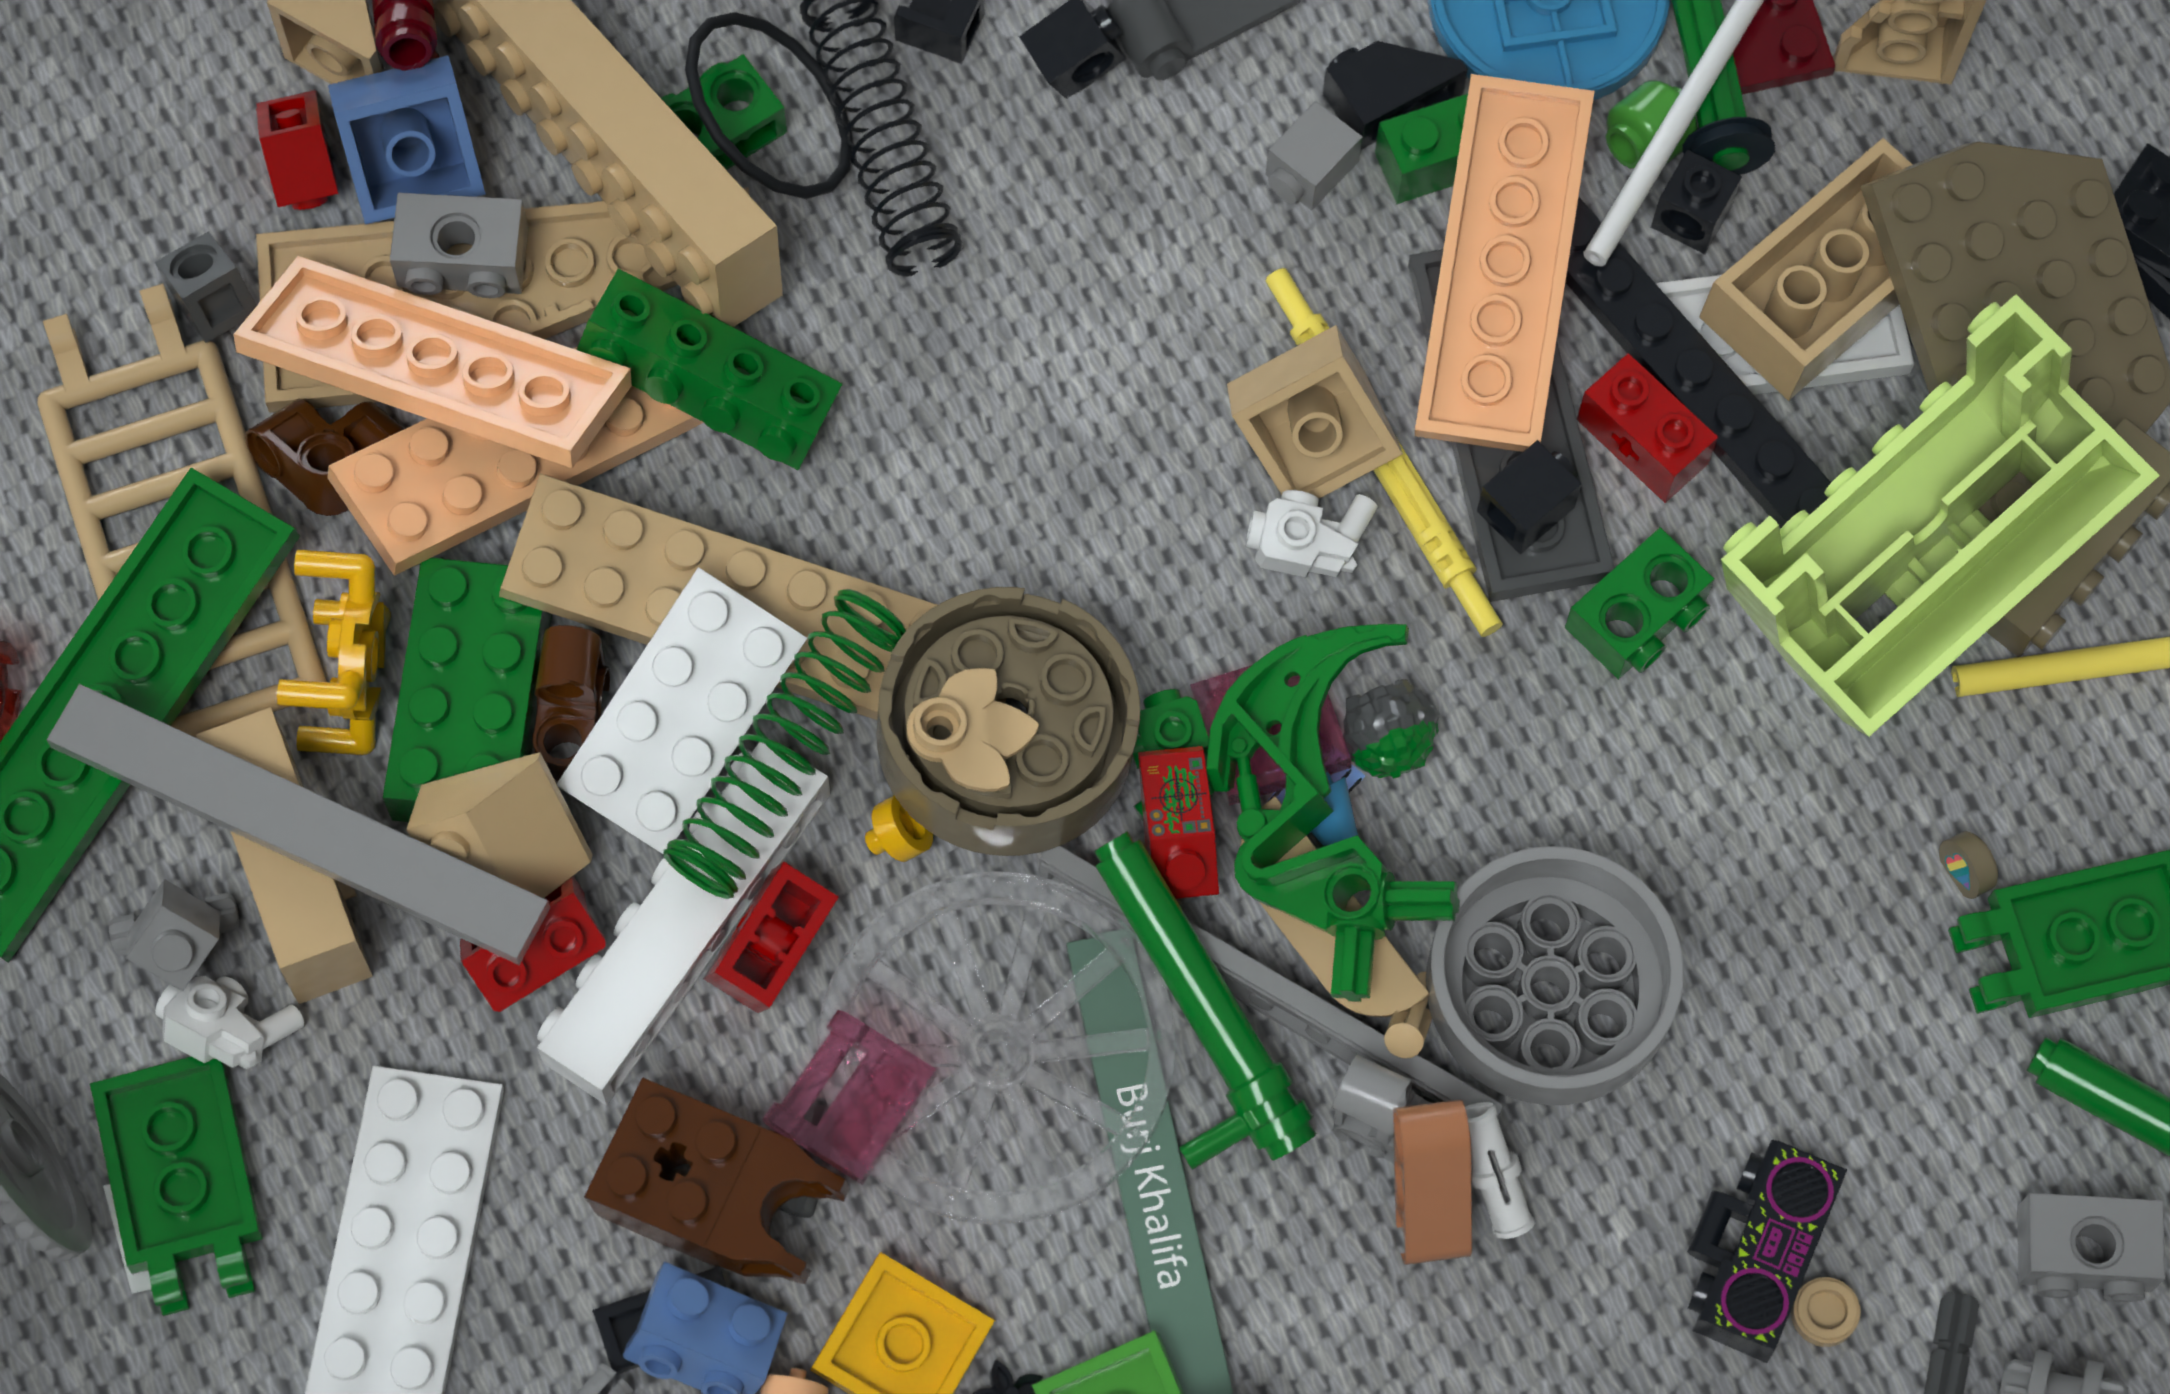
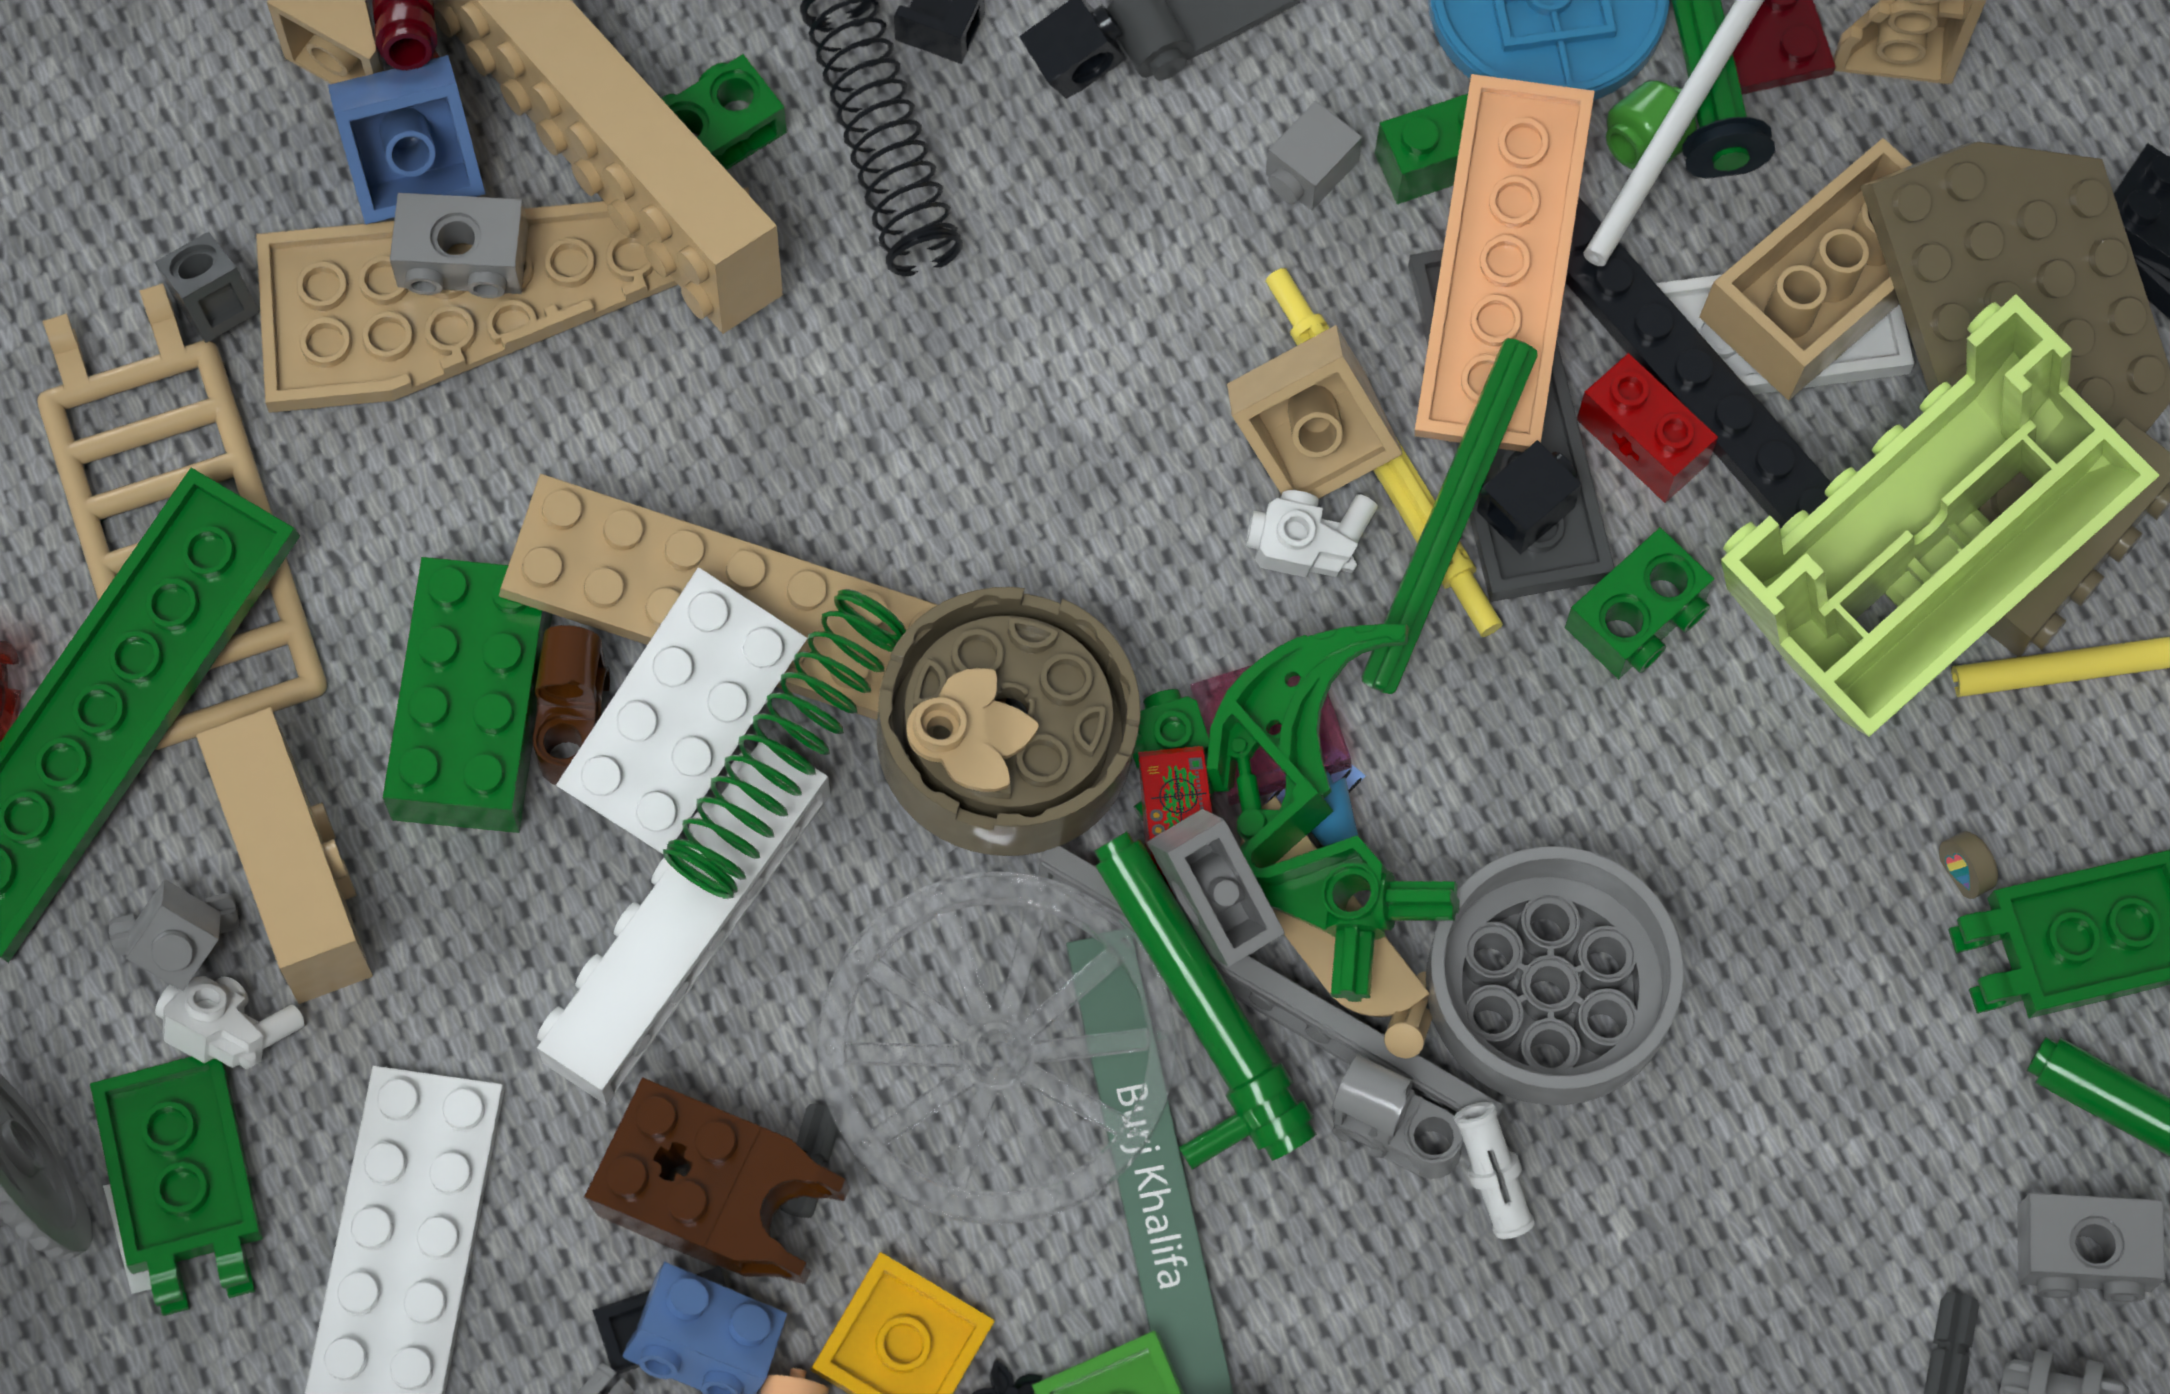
(296, 150): red slope -> none
(299, 824): light grey tile -> none
(301, 445): reddish brown piece -> none
(359, 643): yellow plate -> none
(434, 361): light nougat plate -> none
(446, 485): light nougat plate -> none
(505, 823): tan slope -> none
(561, 943): red bracket -> none
(710, 369): green brick -> none
(715, 131): black piece -> none
(771, 937): red brick -> none
(868, 1107): clear pink plate -> none
(896, 832): yellow tile -> none
(1215, 887): none -> light grey brick
(1387, 83): black slope -> none
(1390, 729): piece -> none
(1433, 1181): nougat beam -> none
(1452, 510): none -> green axle
(1696, 201): black brick -> none
(1783, 1223): black piece -> none
(1825, 1312): tan tile -> none

